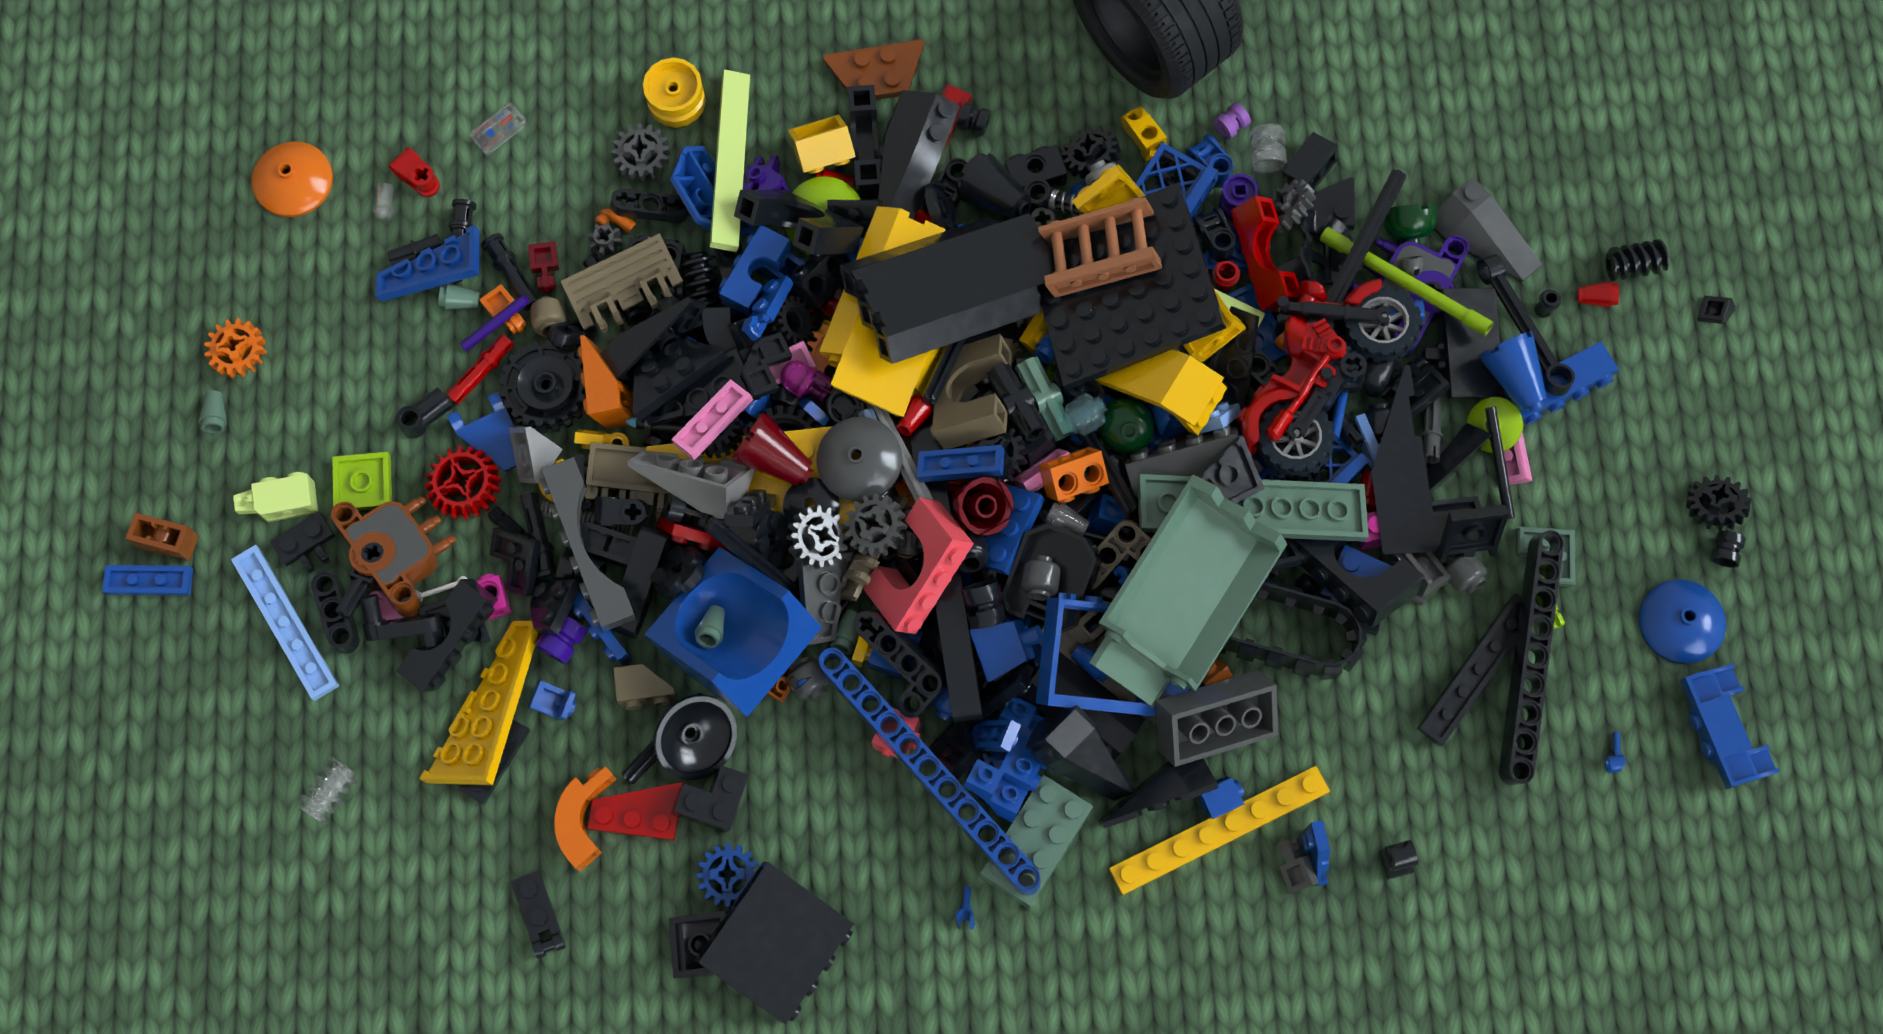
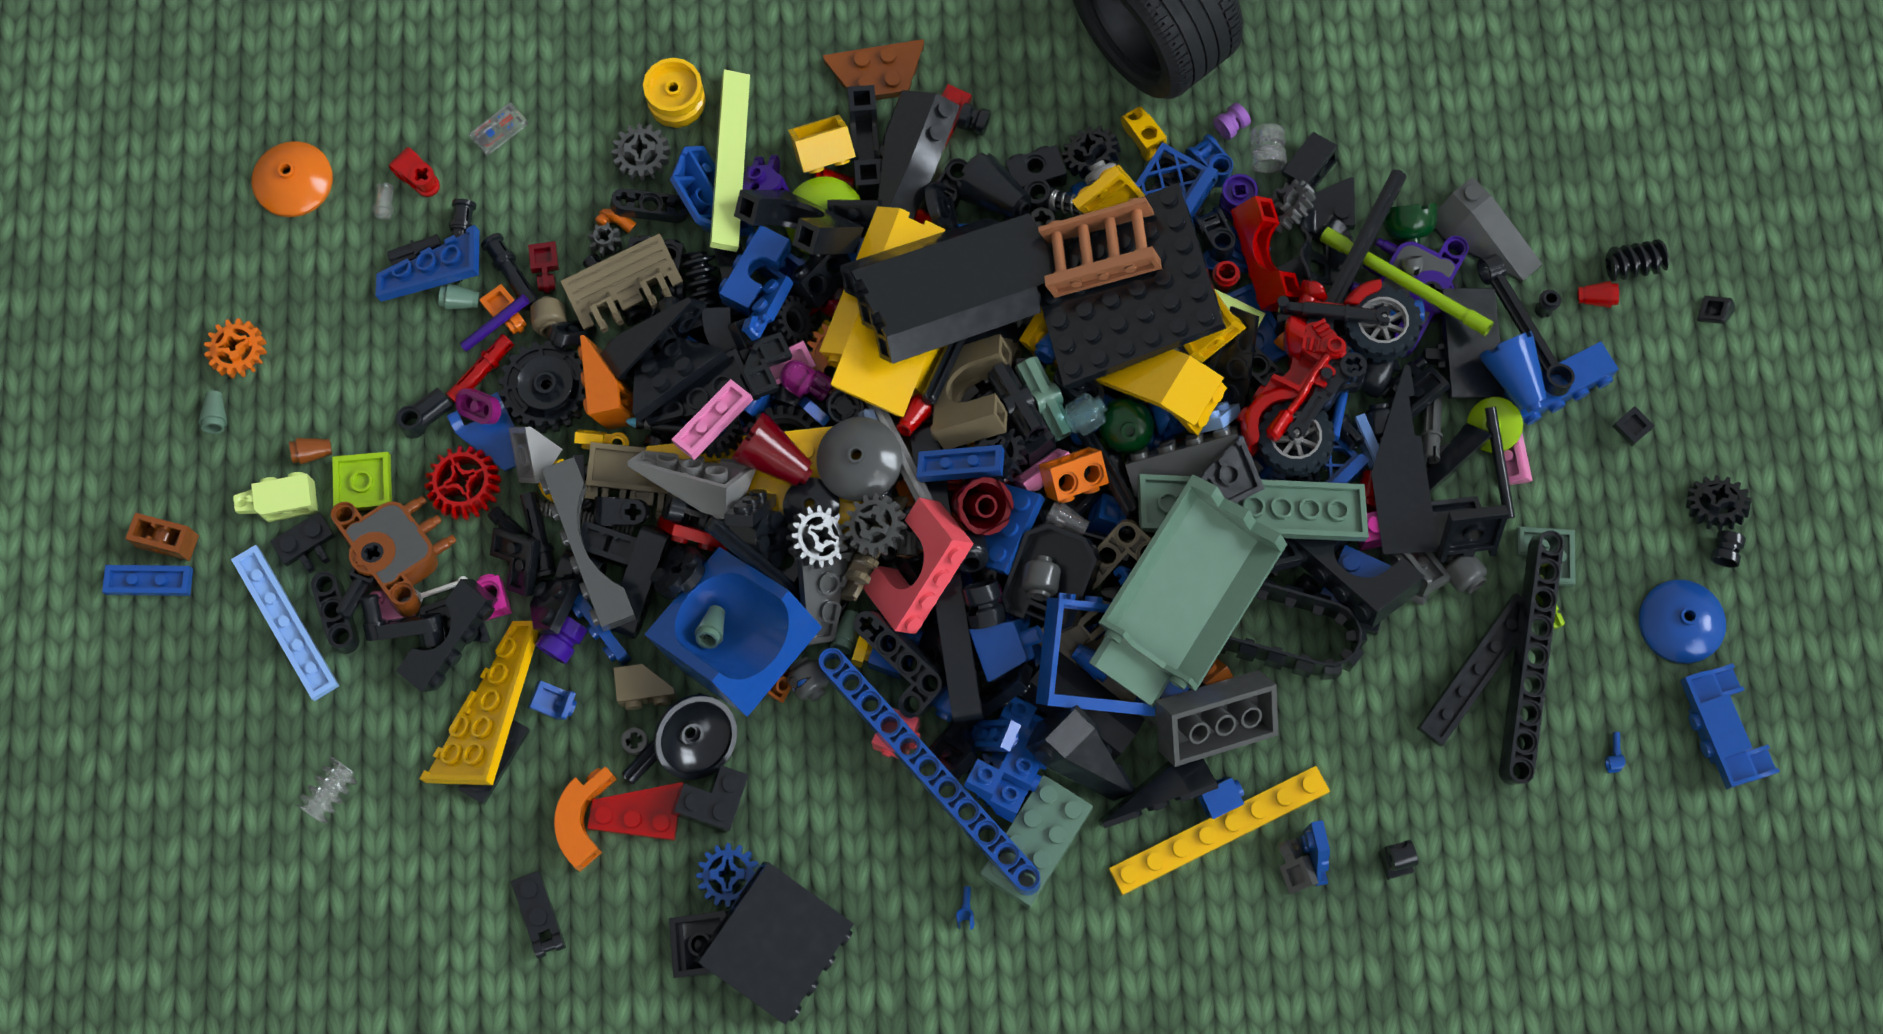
(309, 449): none -> dark orange cone
(478, 406): none -> magenta plate
(627, 736): none -> dark grey bush
(1633, 426): none -> black tile

